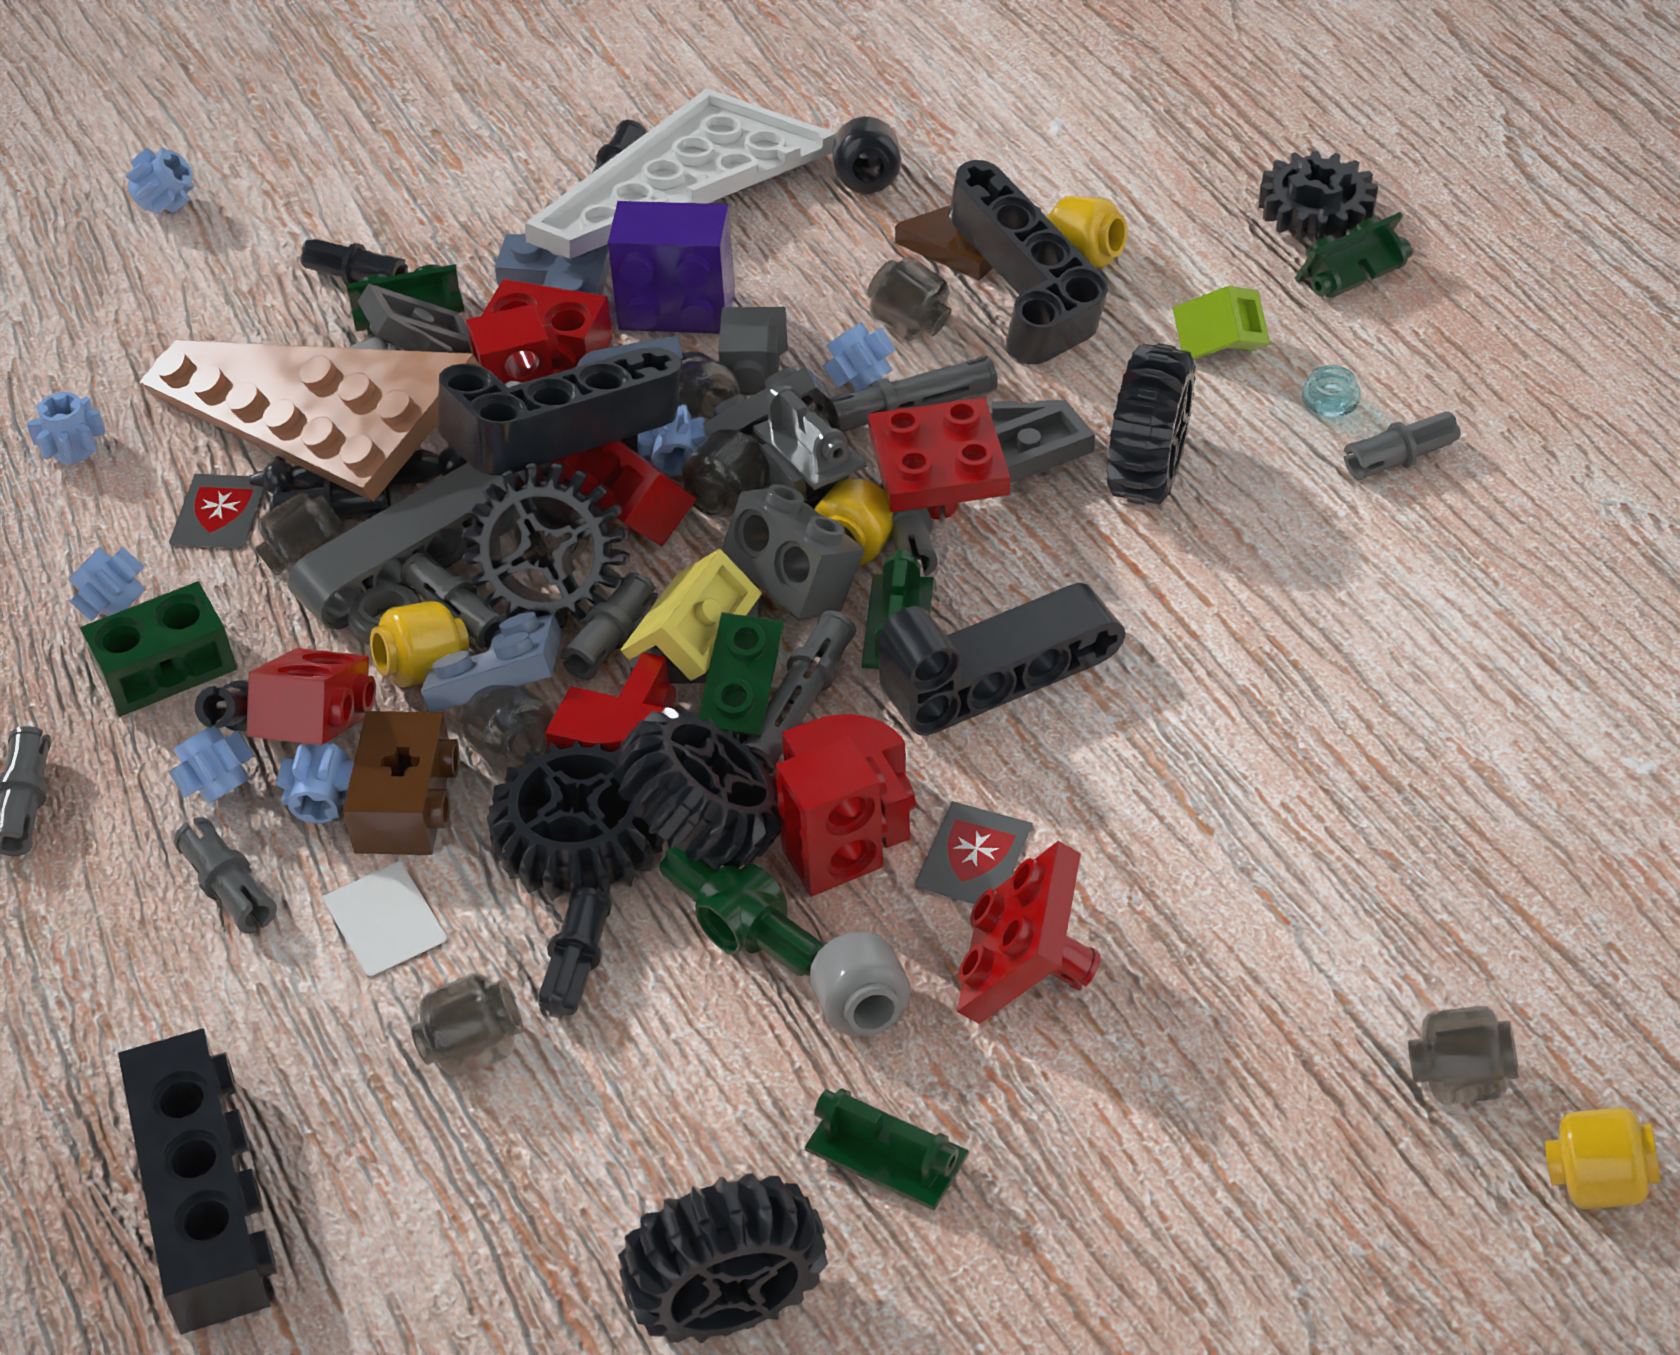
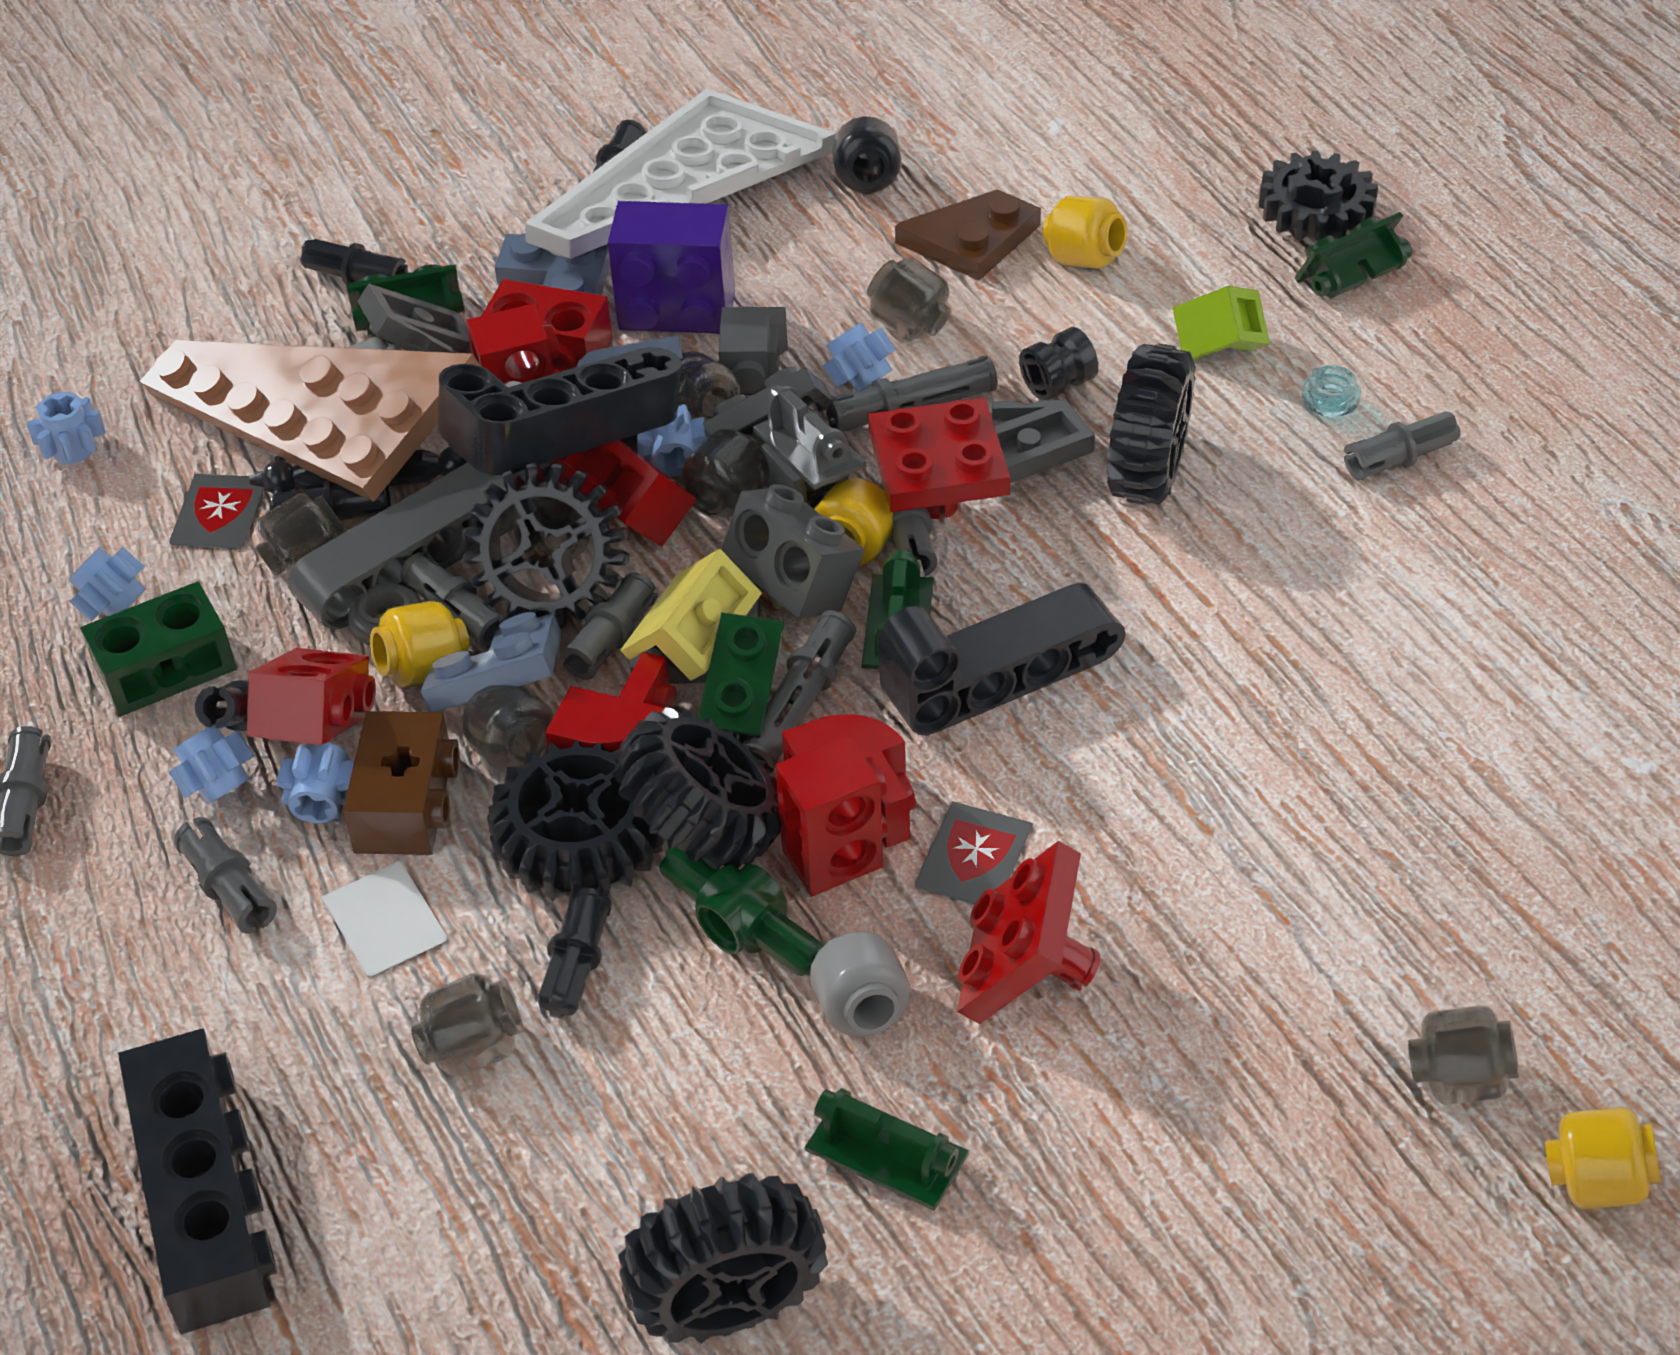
(160, 180): light blue gear -> none
(1055, 283): black beam -> none
(1062, 362): none -> black wheel

